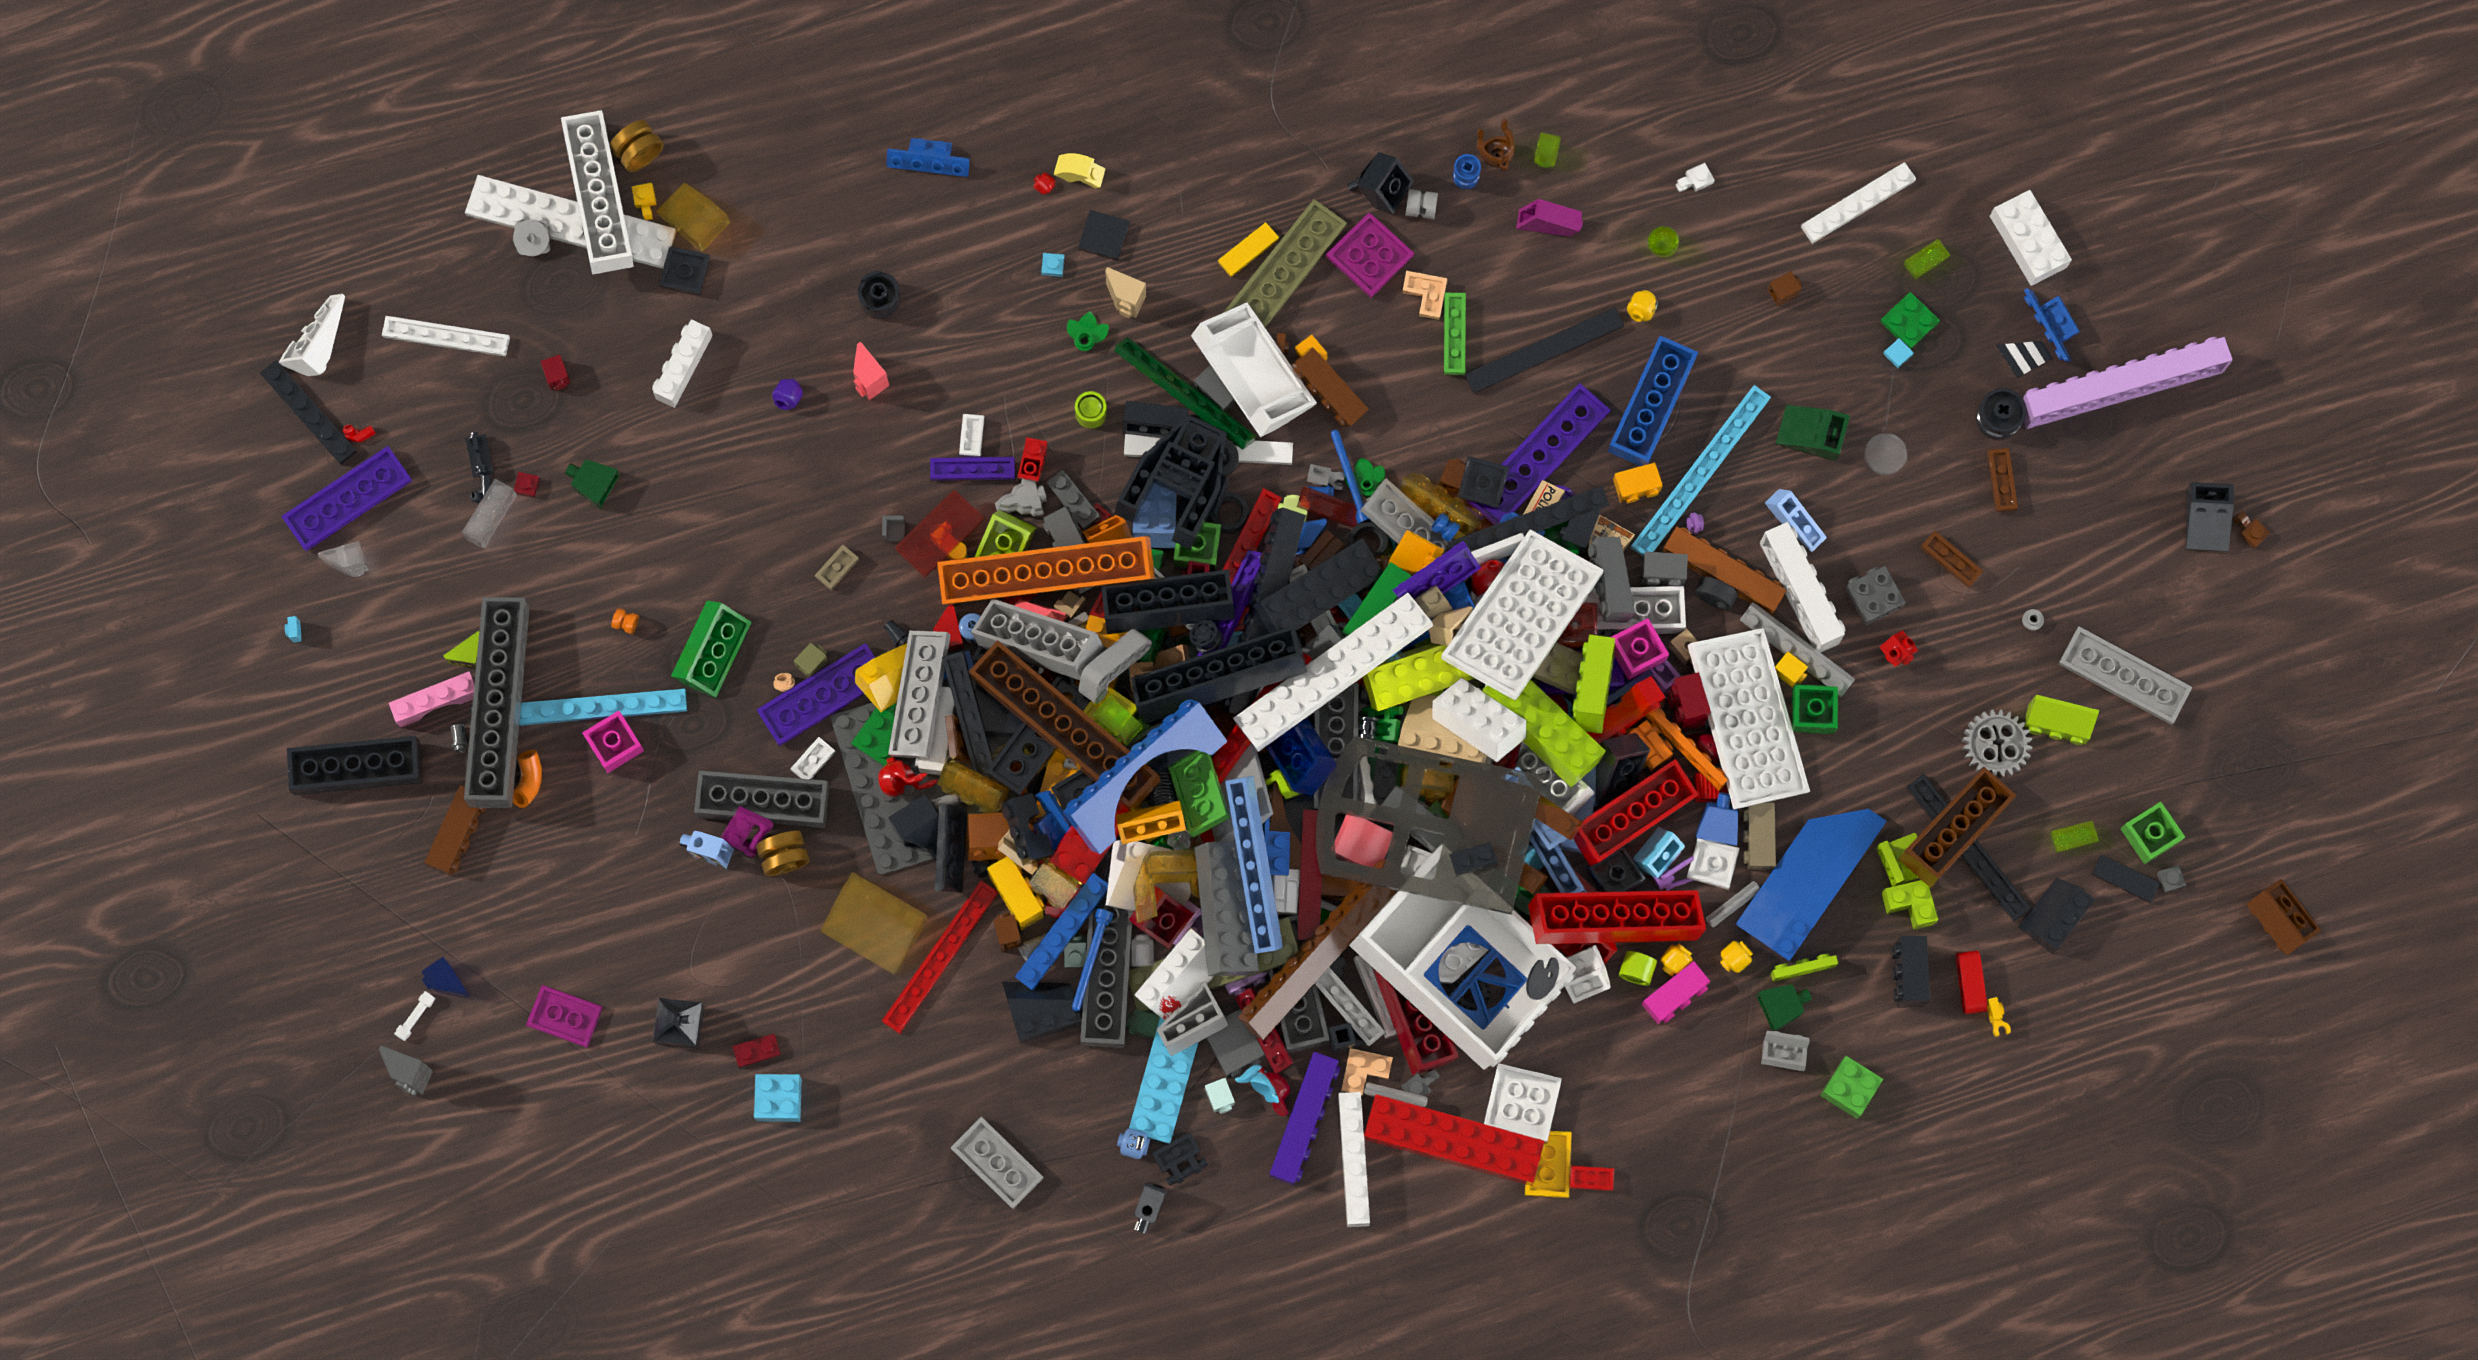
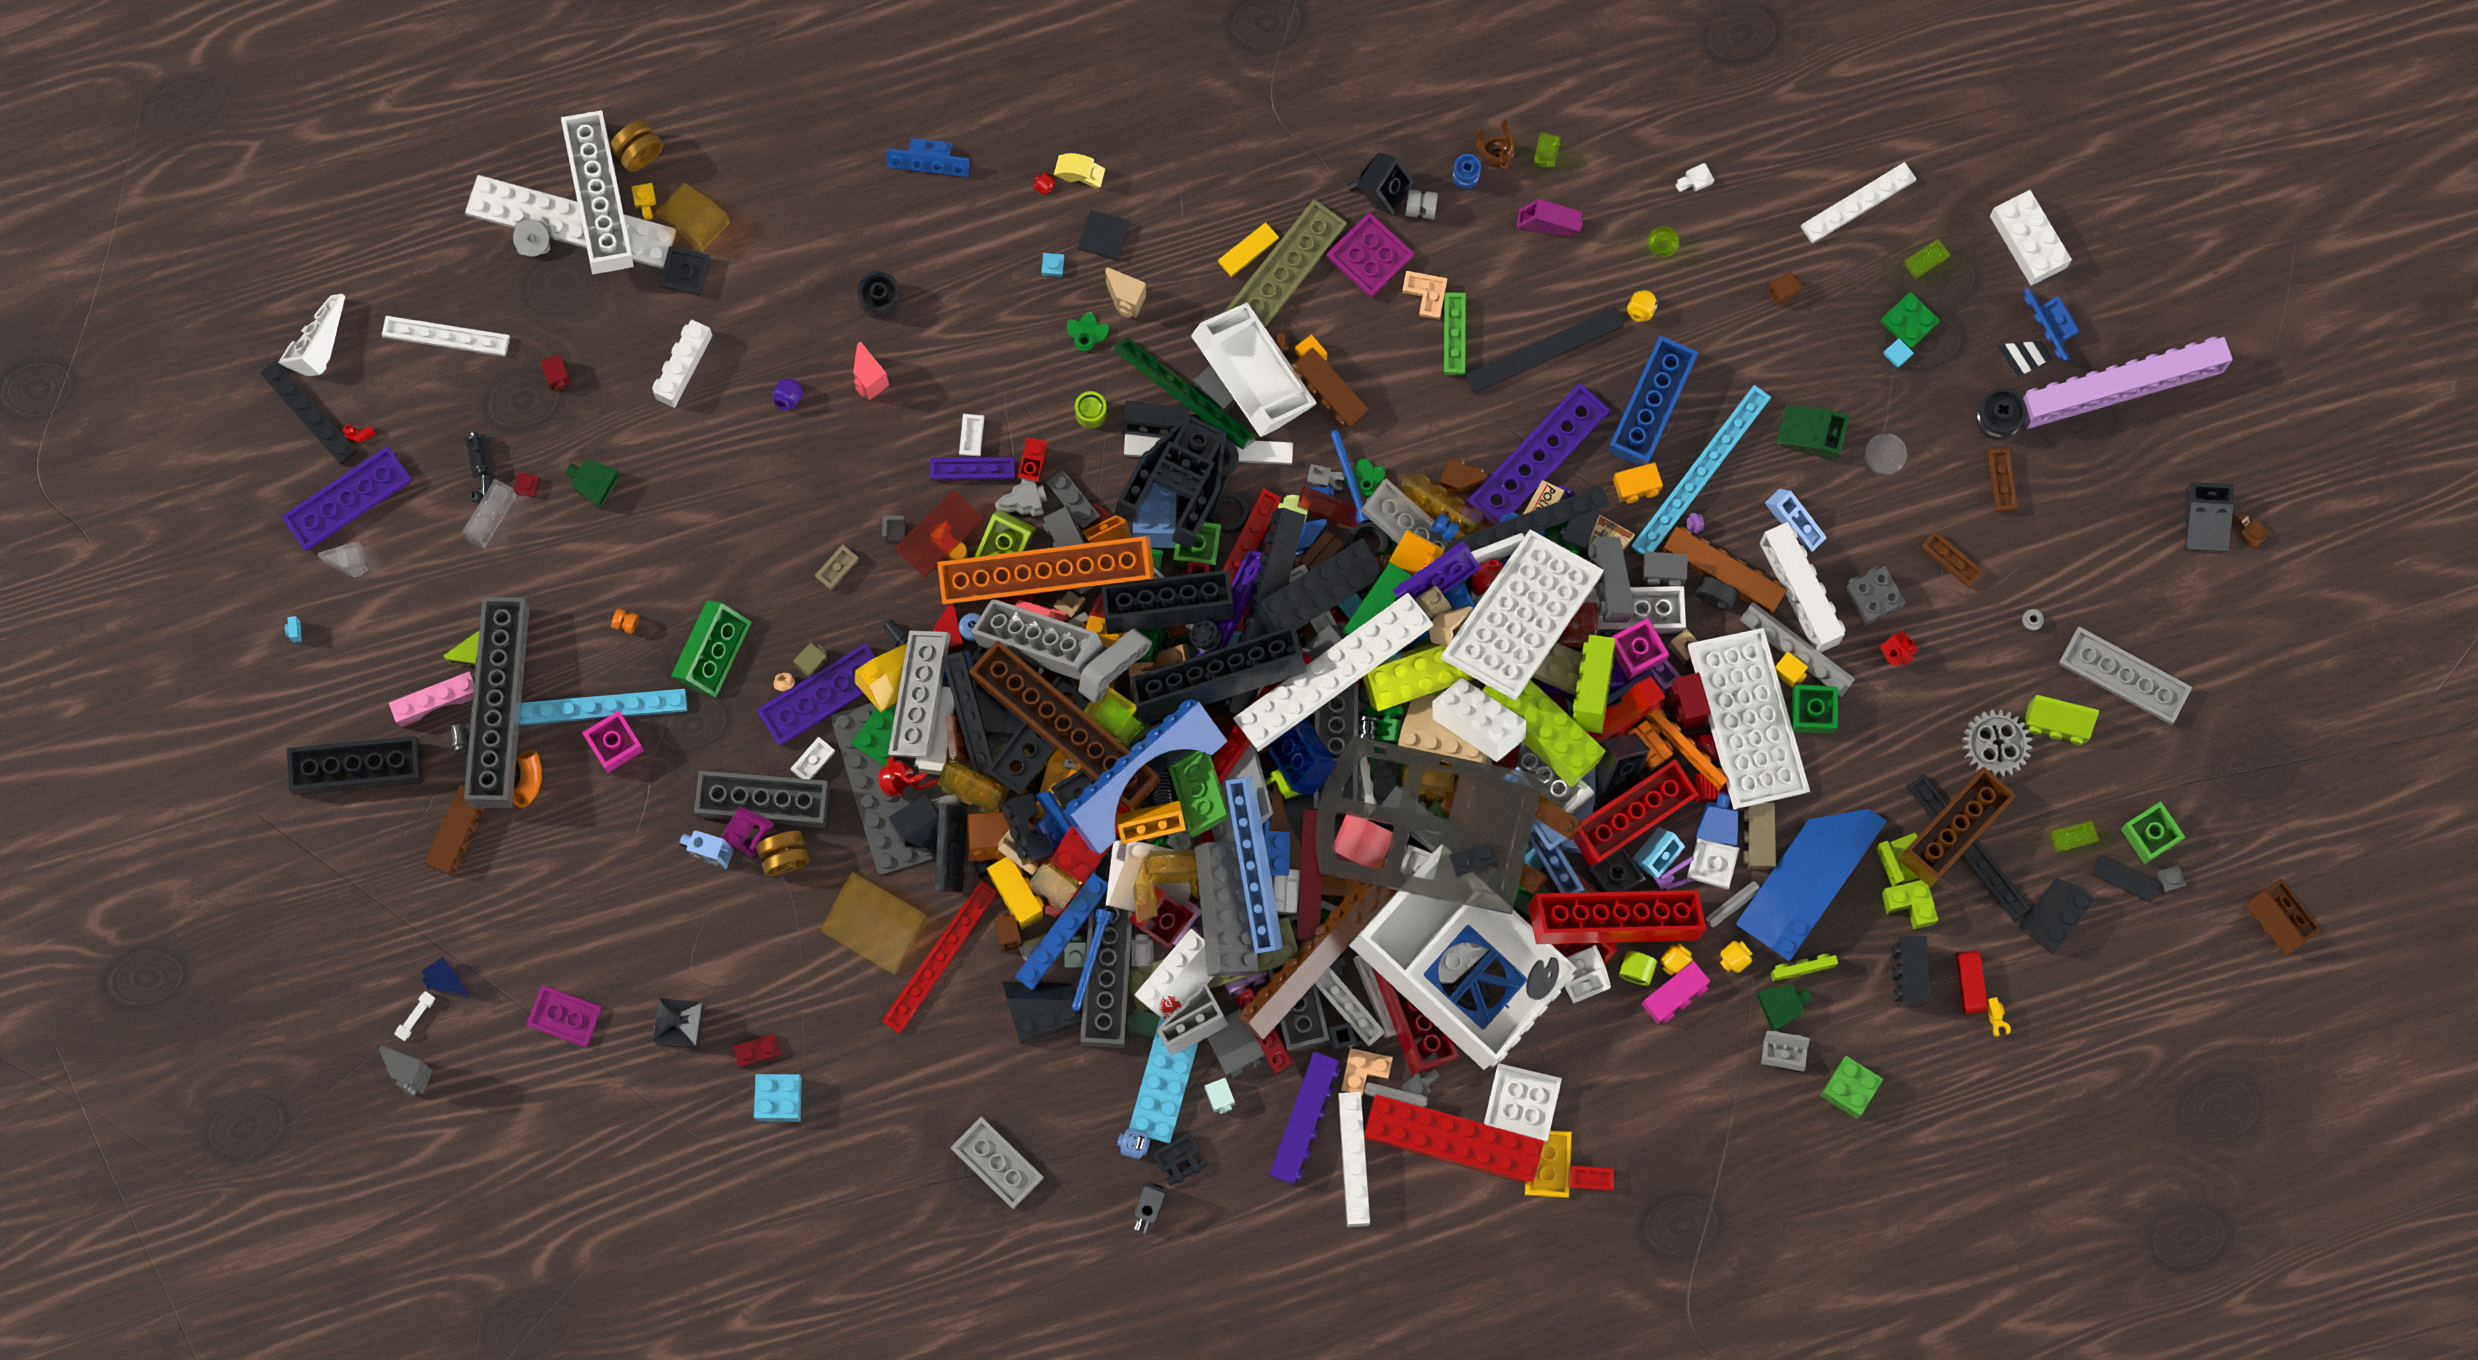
(1270, 1085): hair -> none
(1483, 482): black tile -> none

